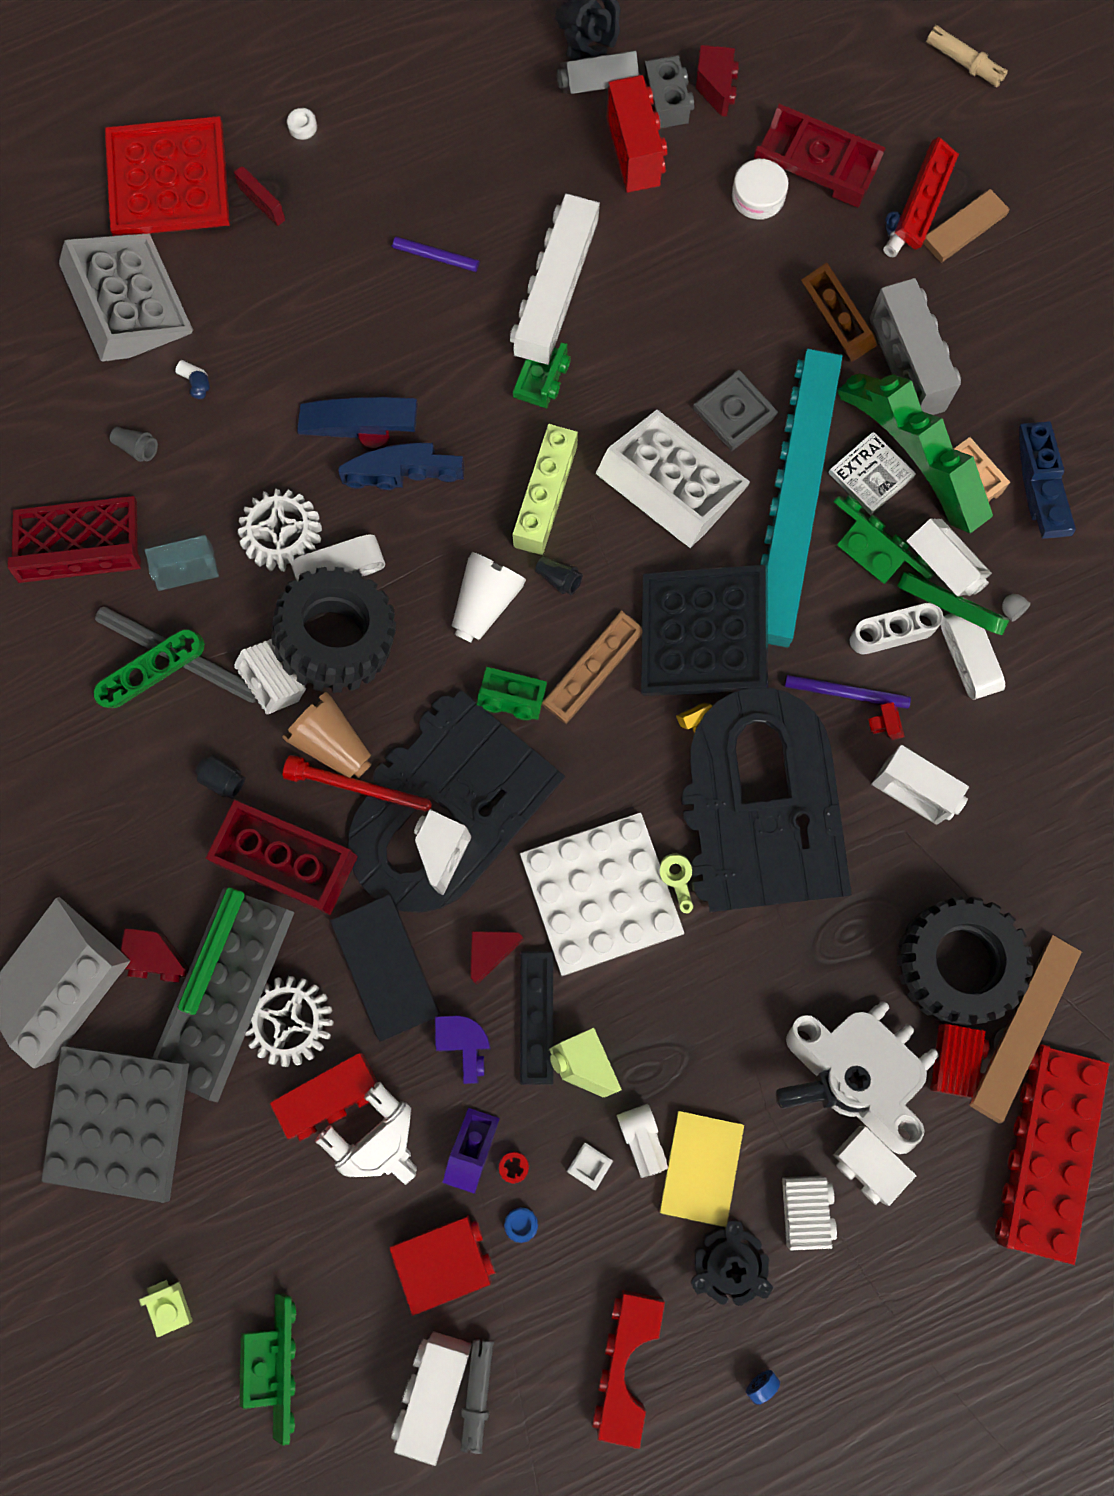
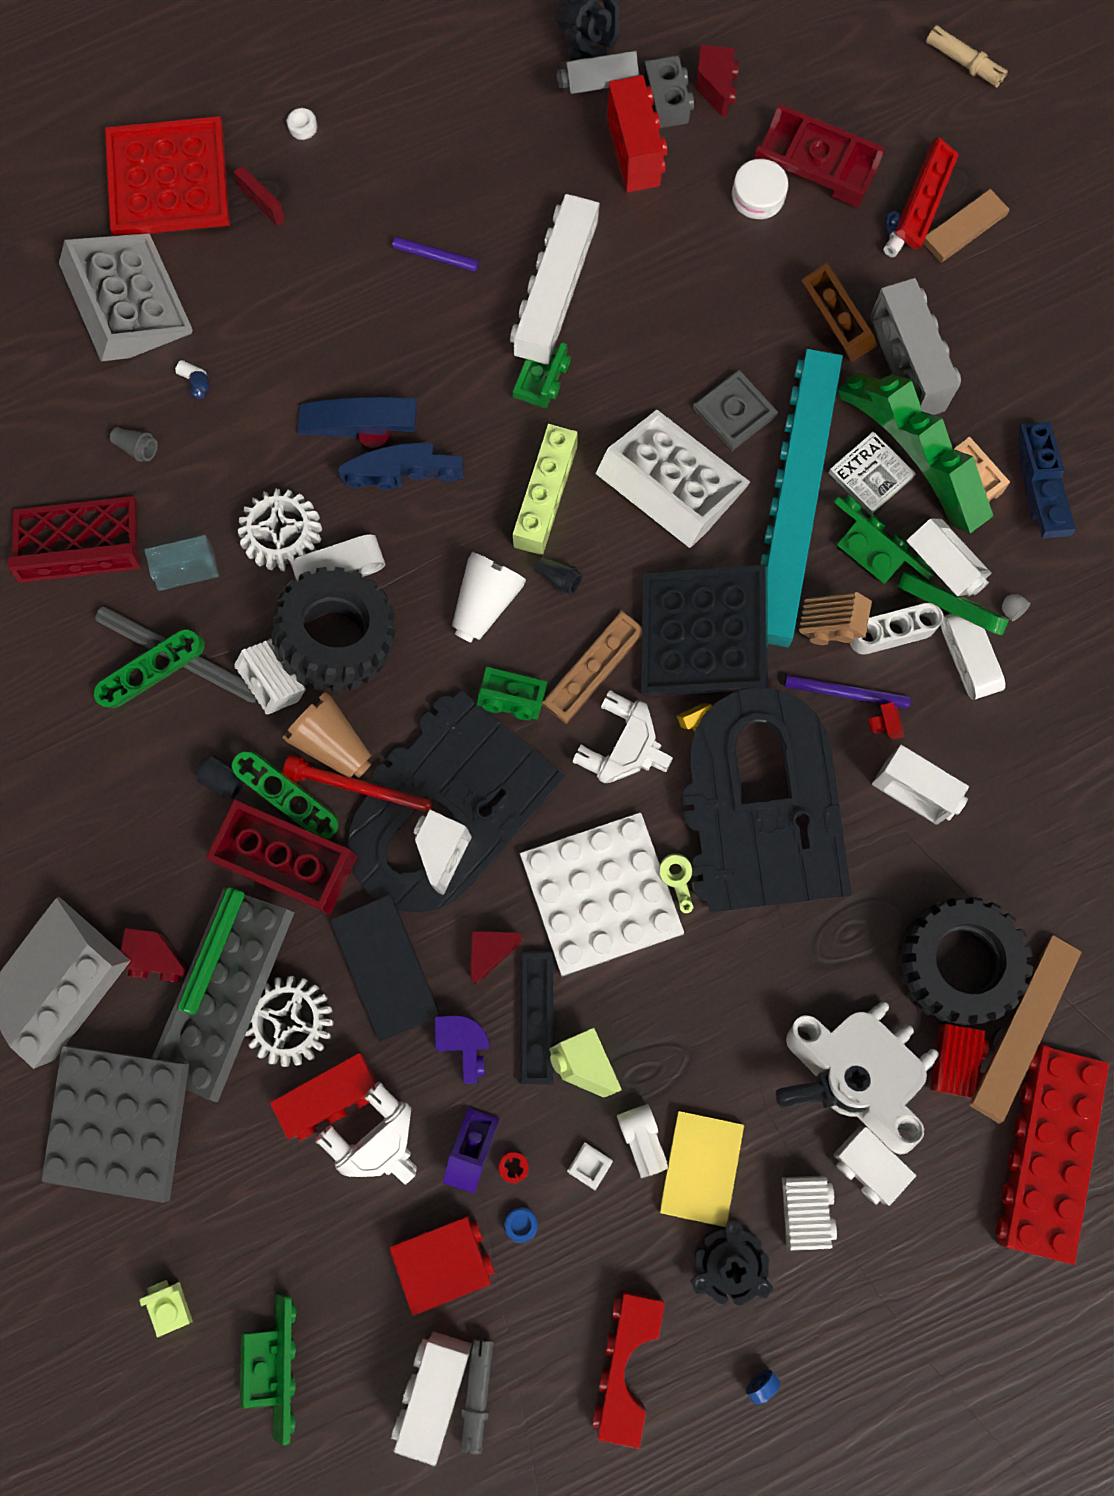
(289, 790): none -> green beam
(634, 748): none -> white connector
(835, 618): none -> medium nougat brick

